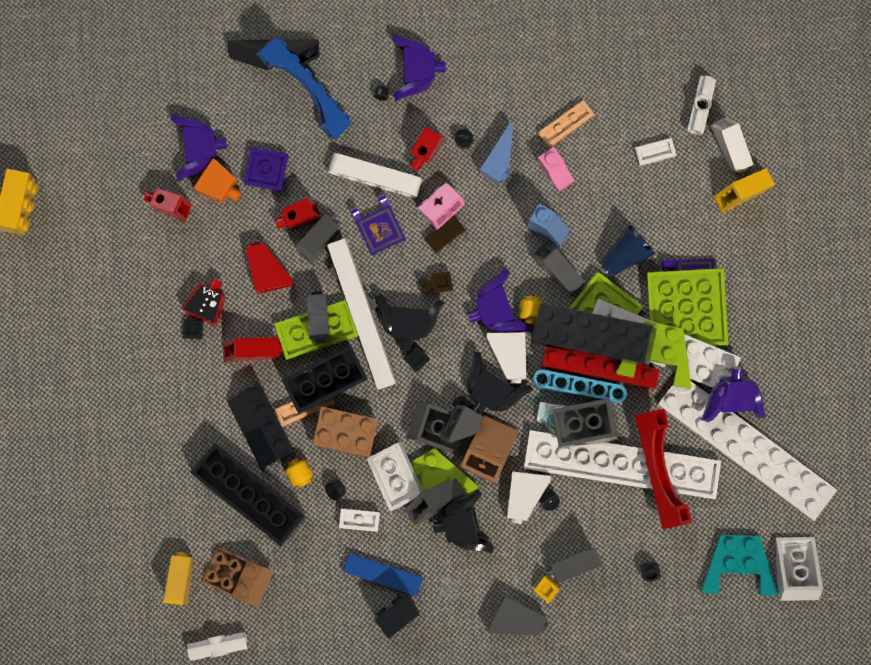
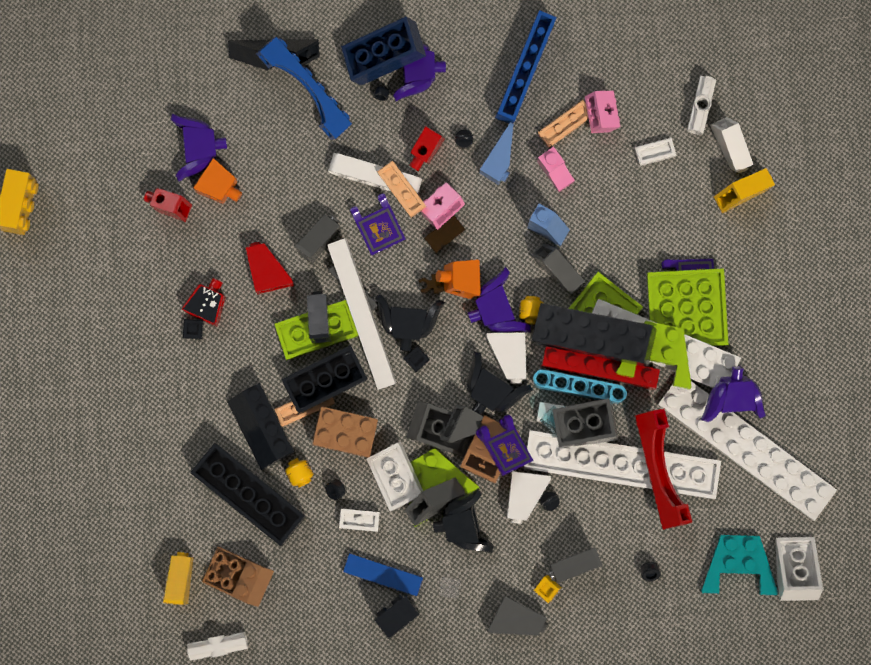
(251, 349): red slope -> none
(266, 169): dark purple plate -> none
(305, 211): red torso -> none
(383, 51): none -> dark blue brick
(401, 189): none -> light nougat tile
(461, 278): none -> orange torso
(461, 399): black plate -> none
(505, 448): none -> dark purple flag
(525, 67): none -> blue brick
(602, 111): none -> bright pink brick
(626, 252): dark blue cone -> none

